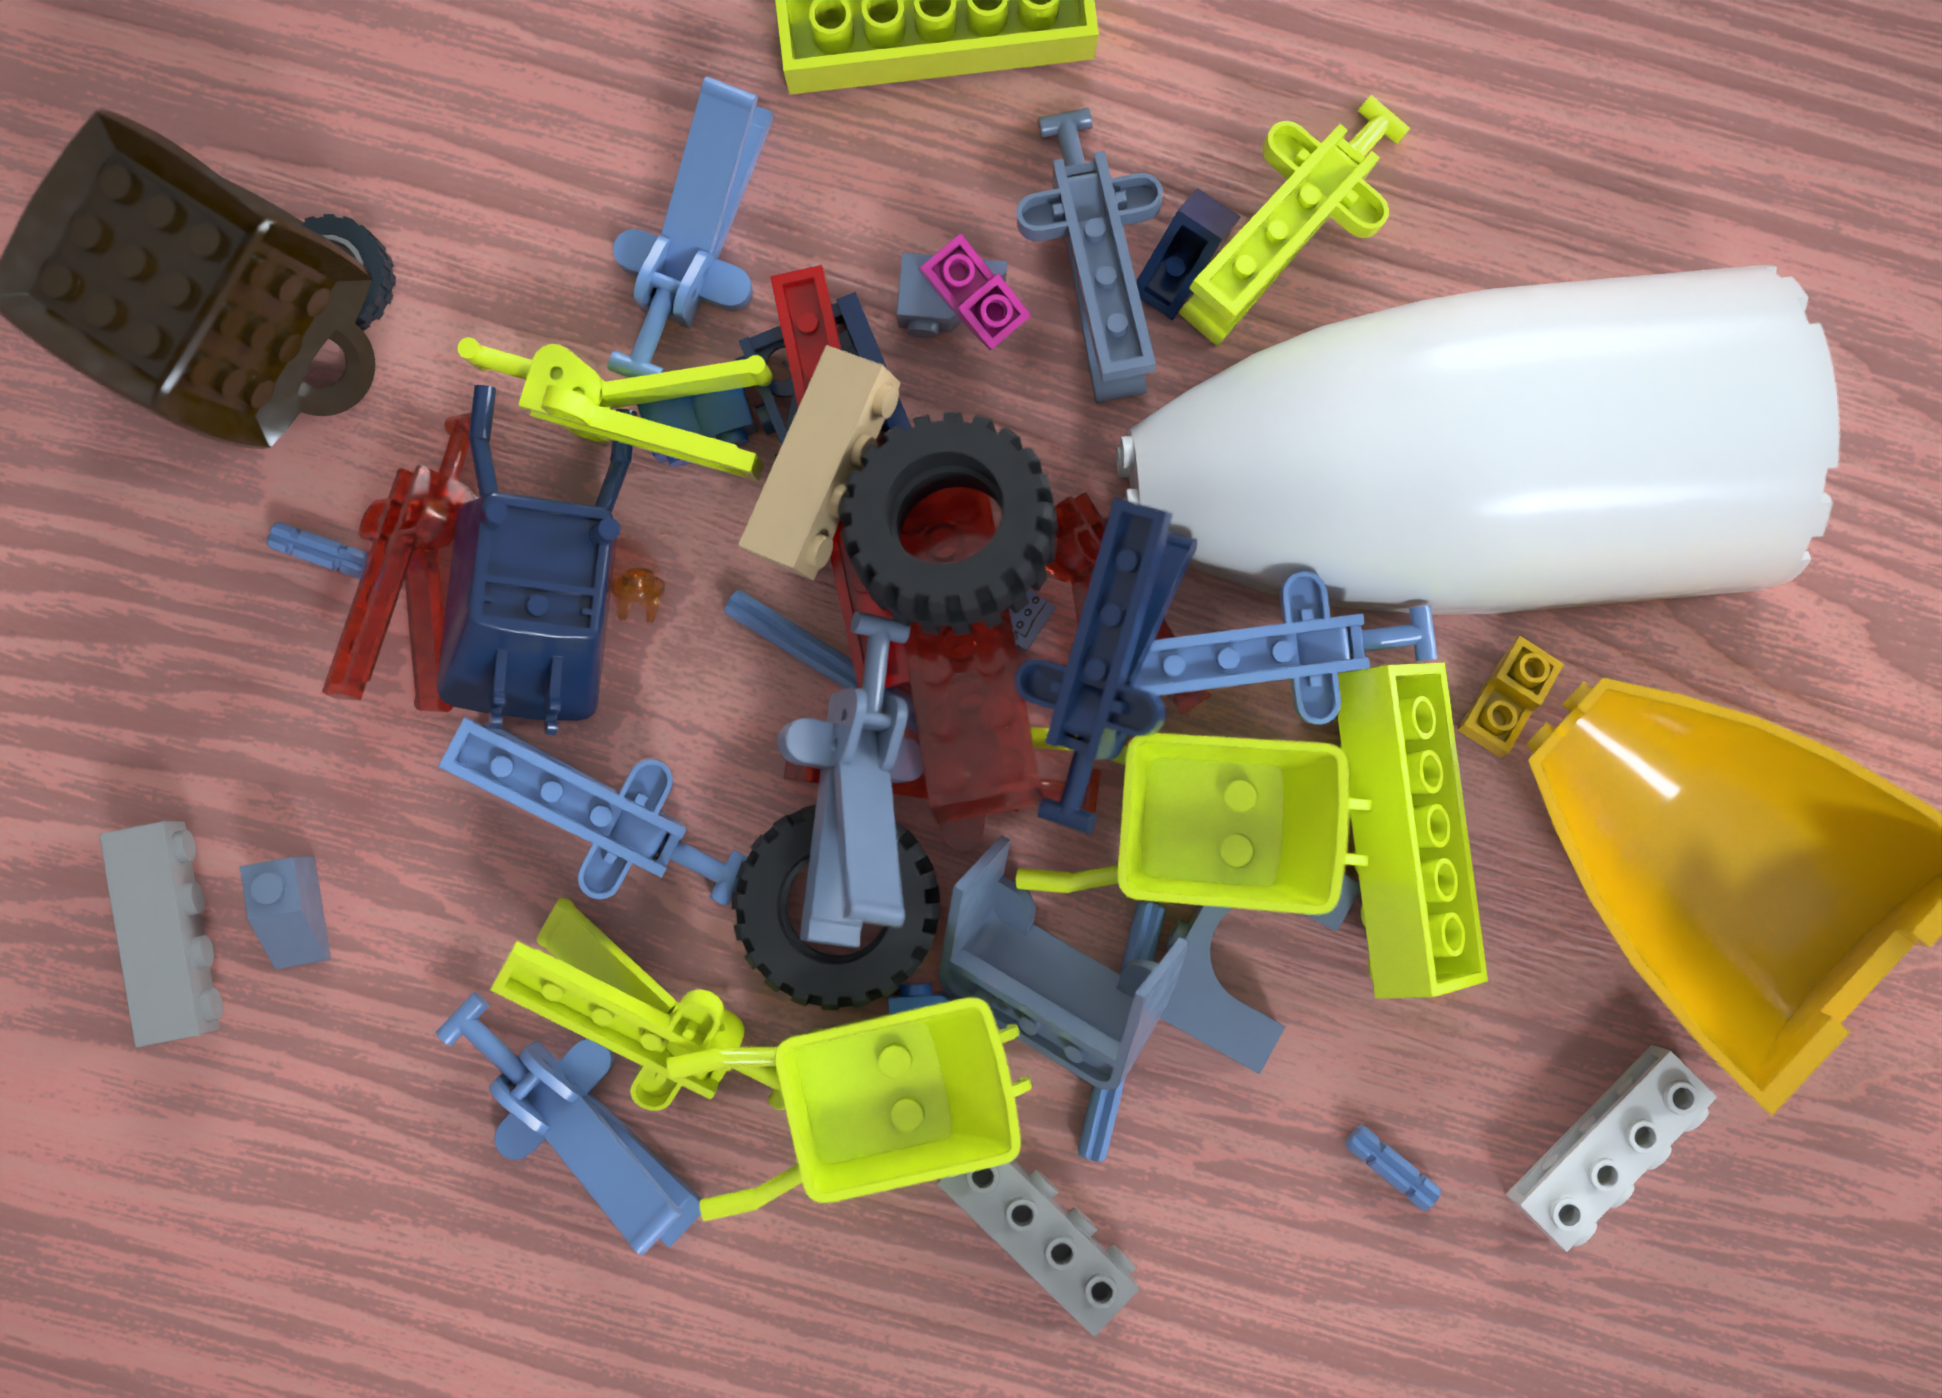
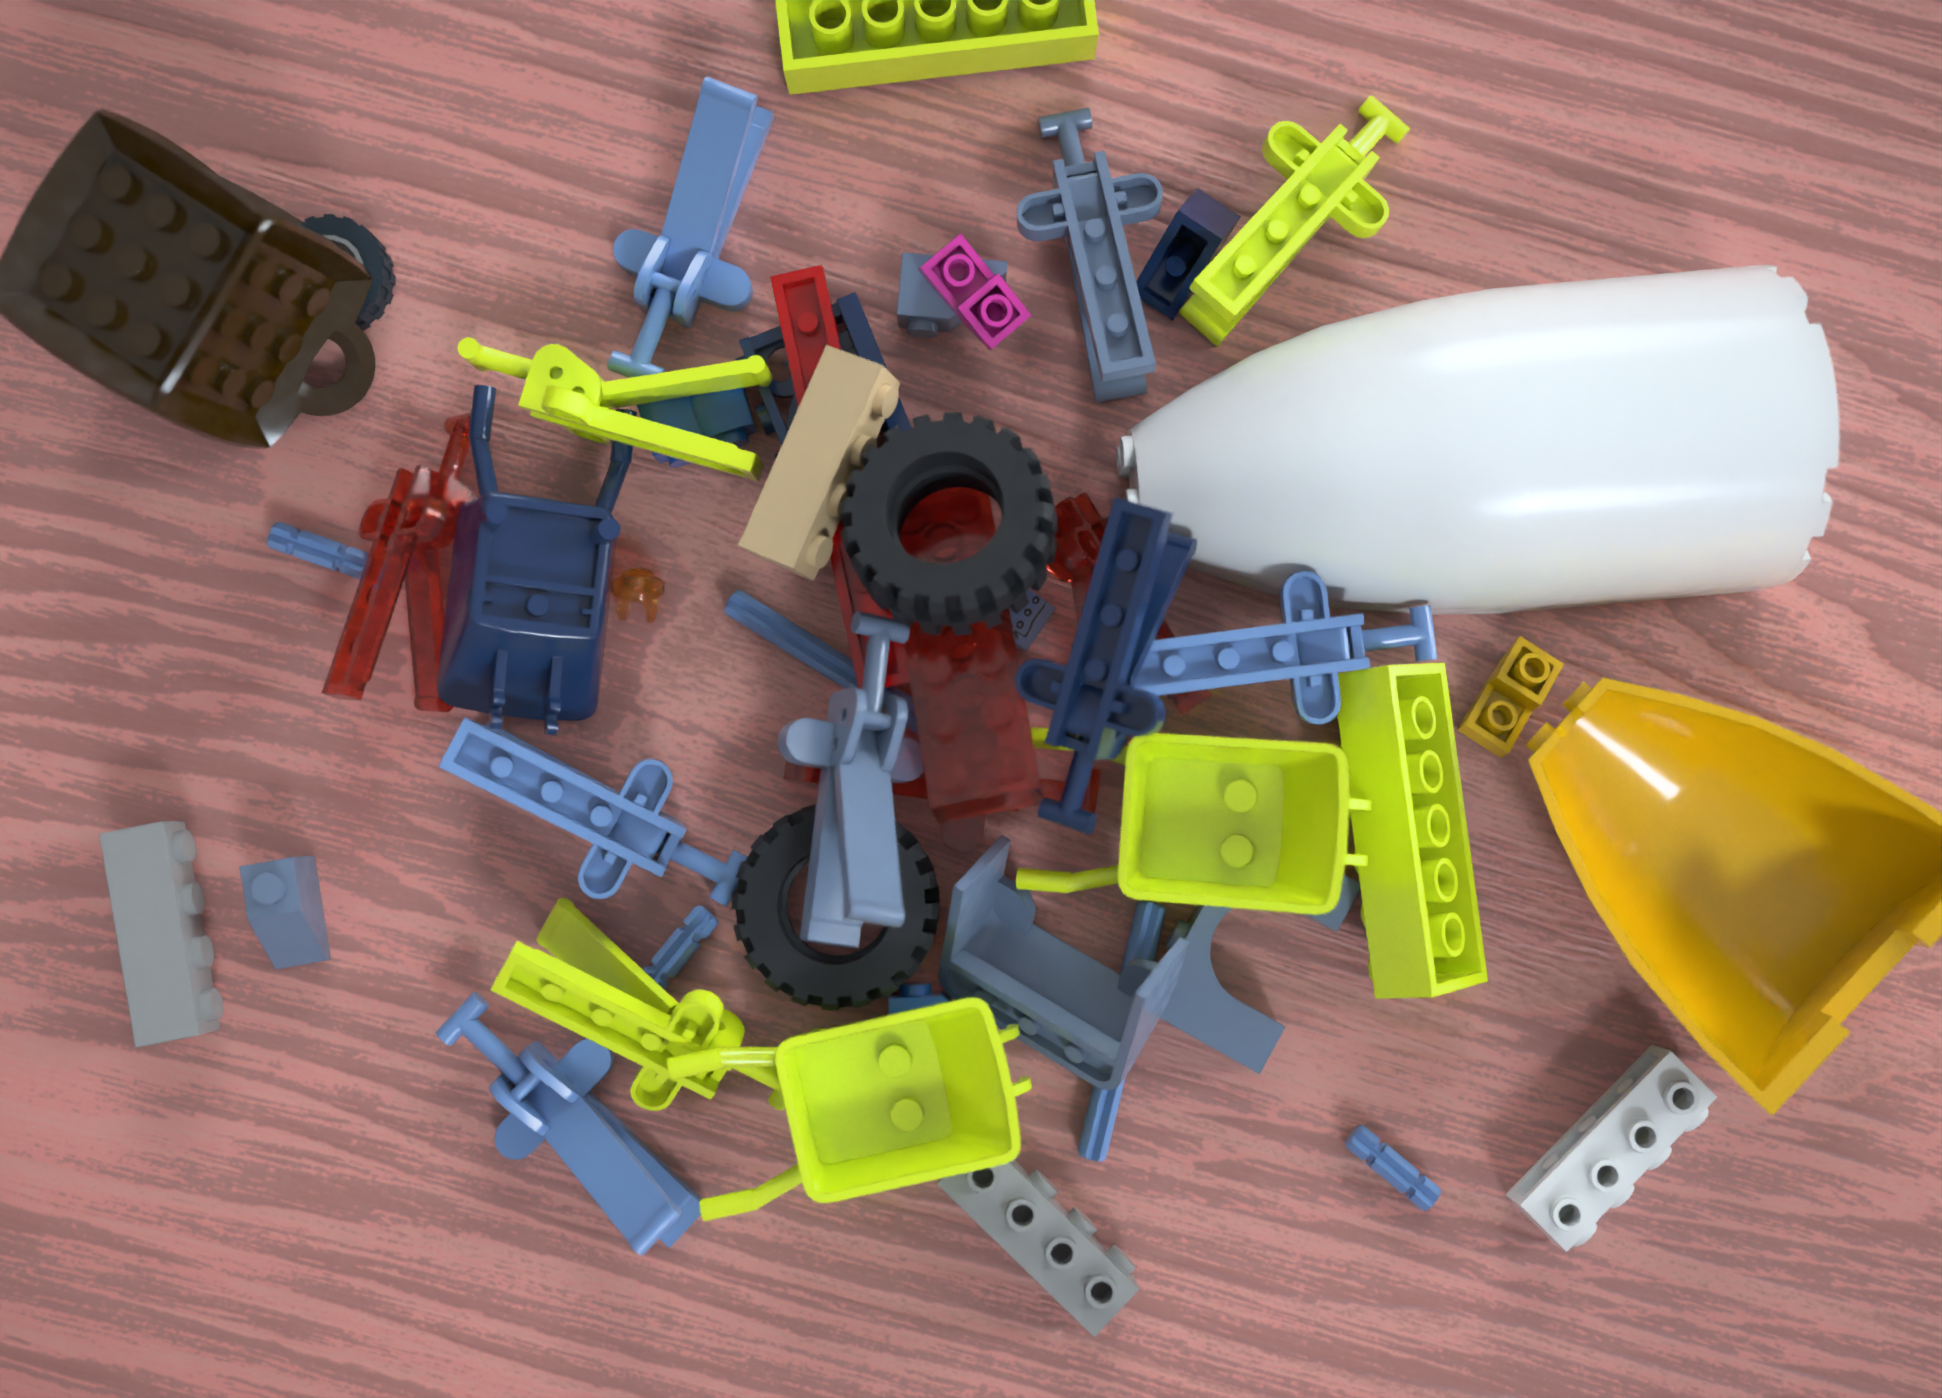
(681, 945): none -> medium blue axle

